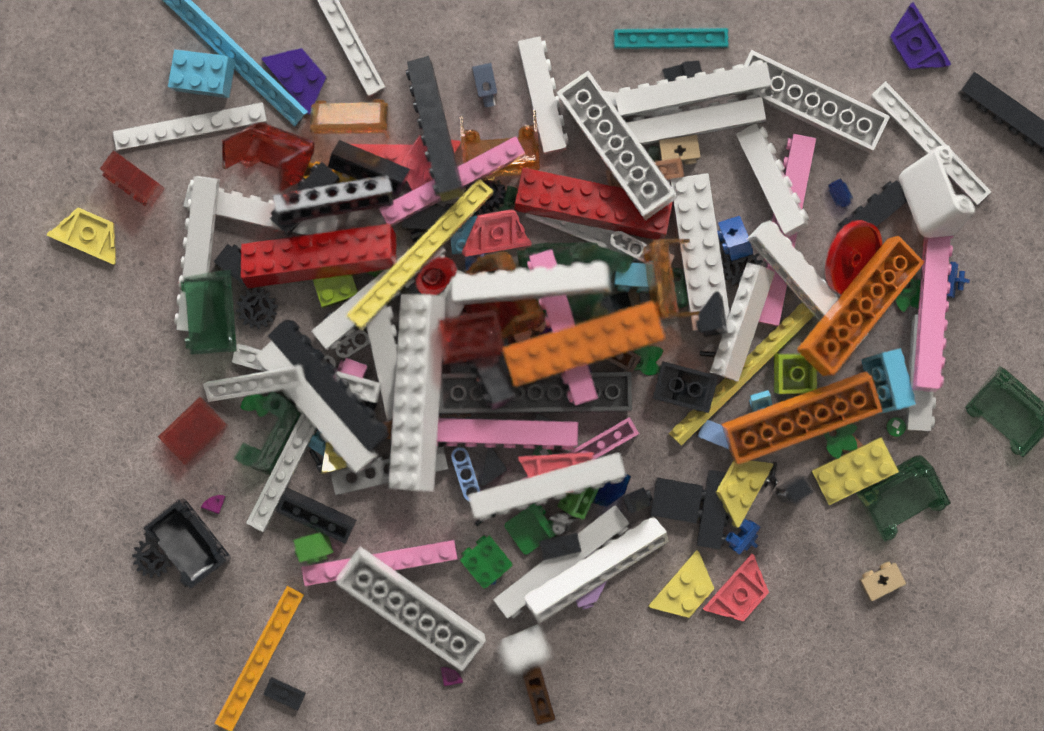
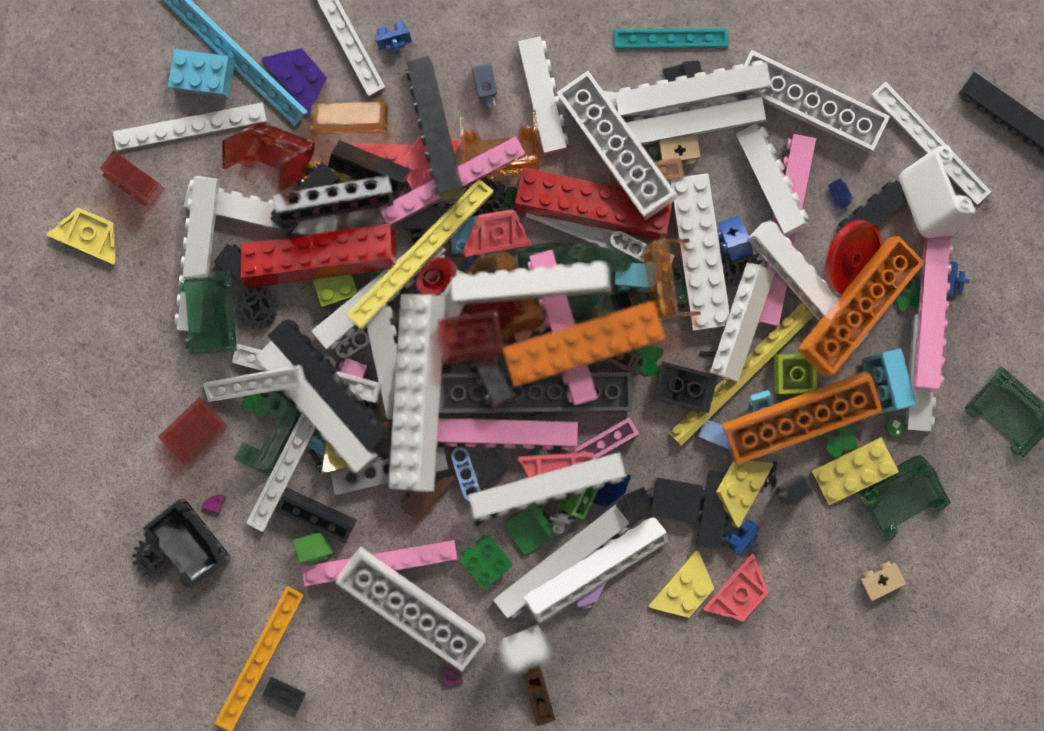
(394, 39): none -> blue hips
(420, 501): none -> reddish brown slope
(560, 546): black plate -> none
(712, 317): black slope -> none
(916, 42): dark purple wing -> none

